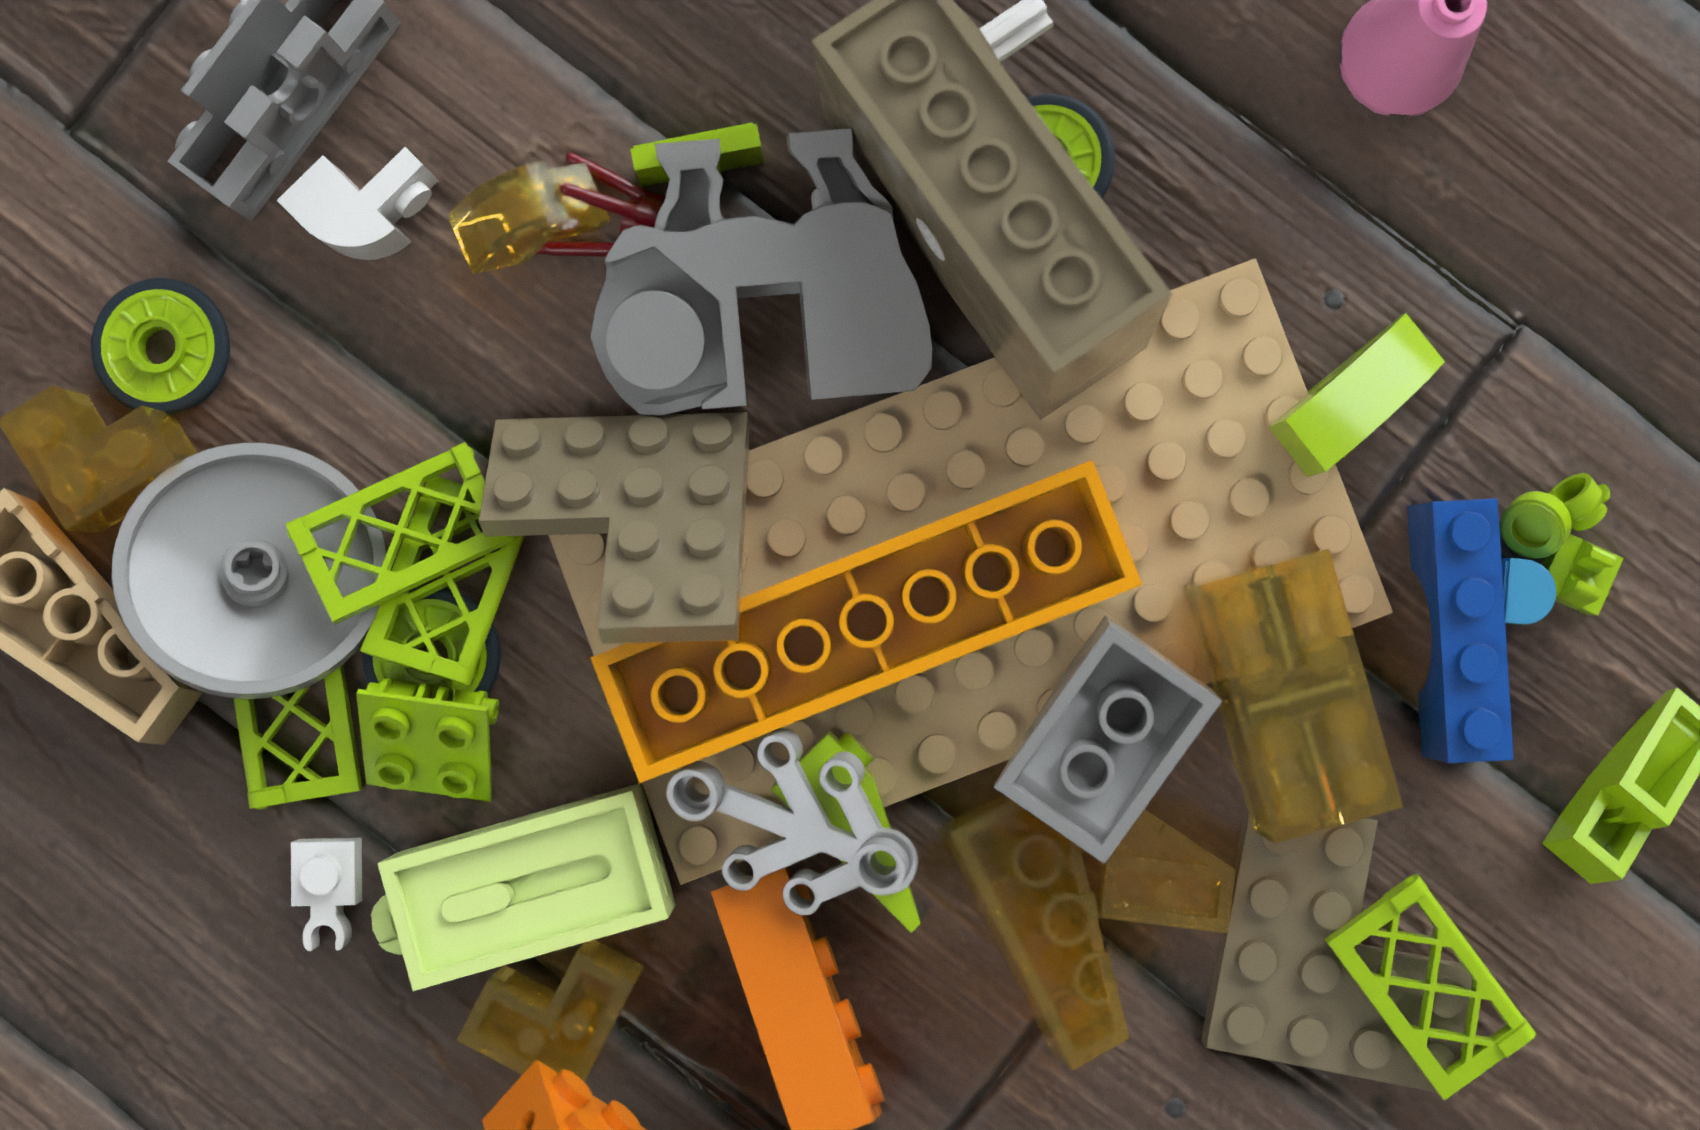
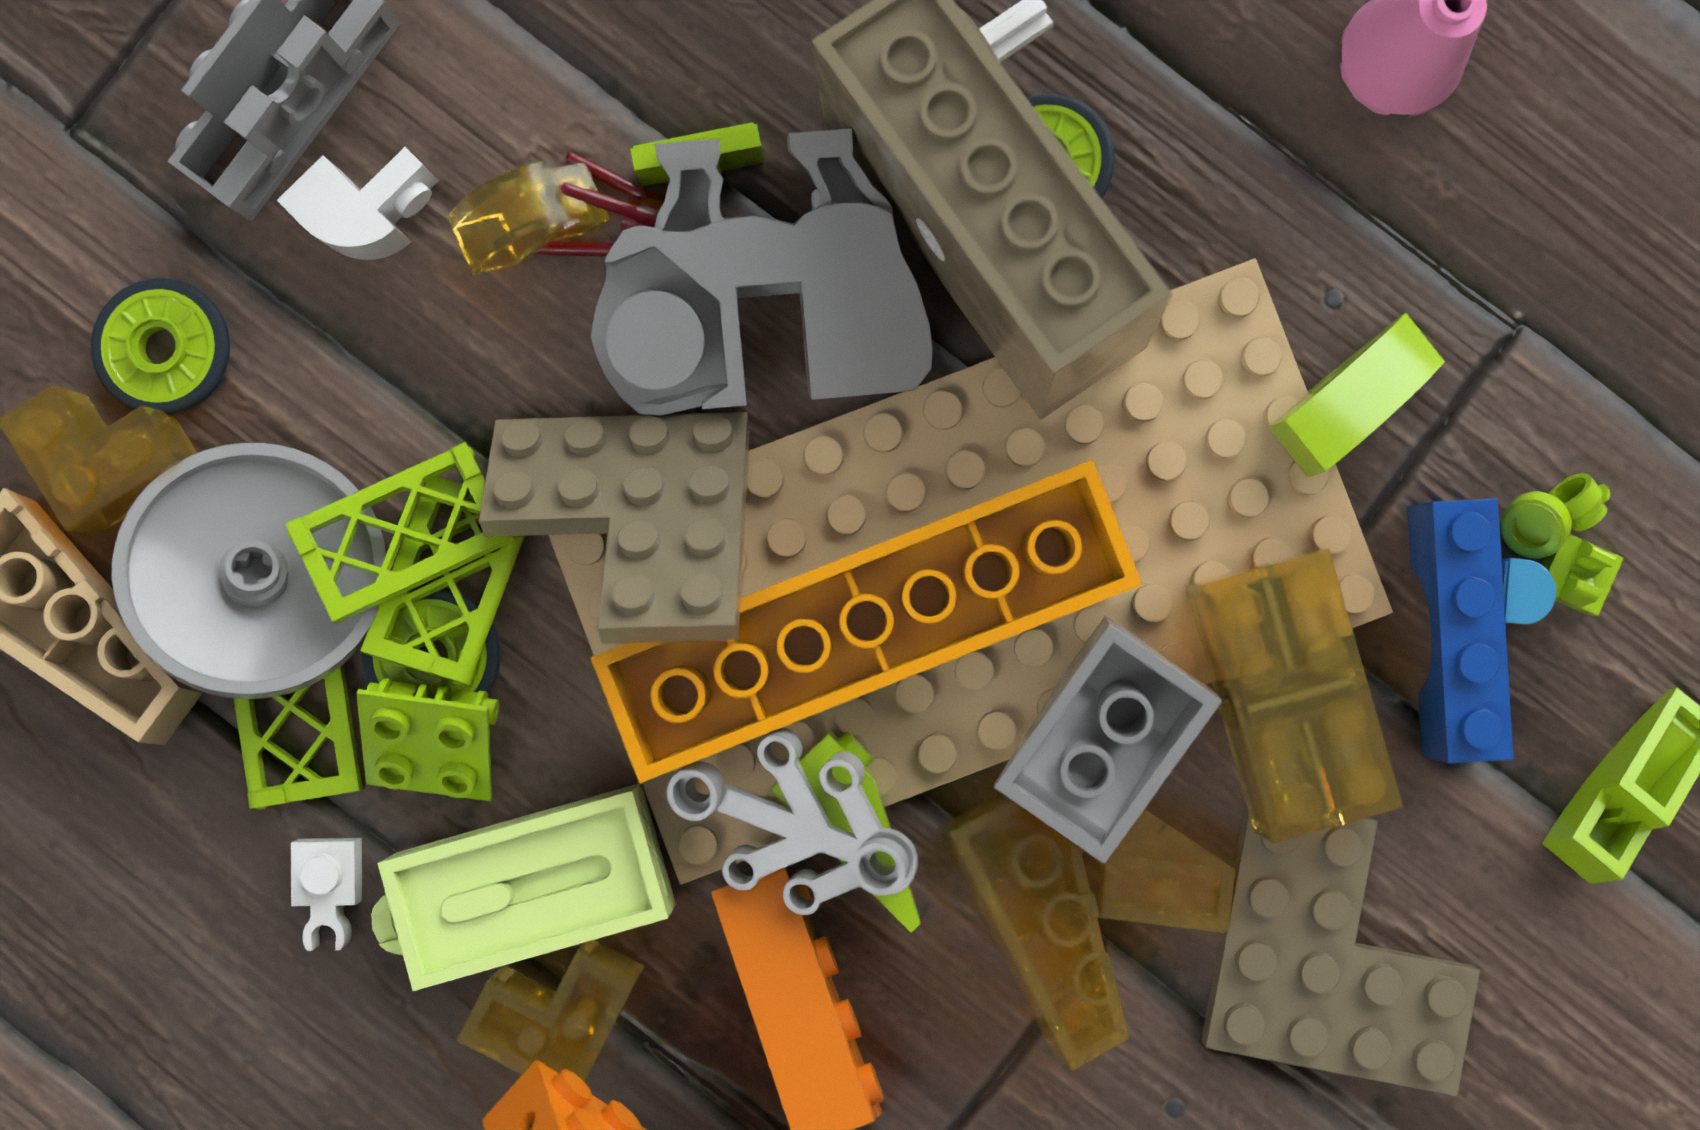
(1414, 1038): lime window -> none

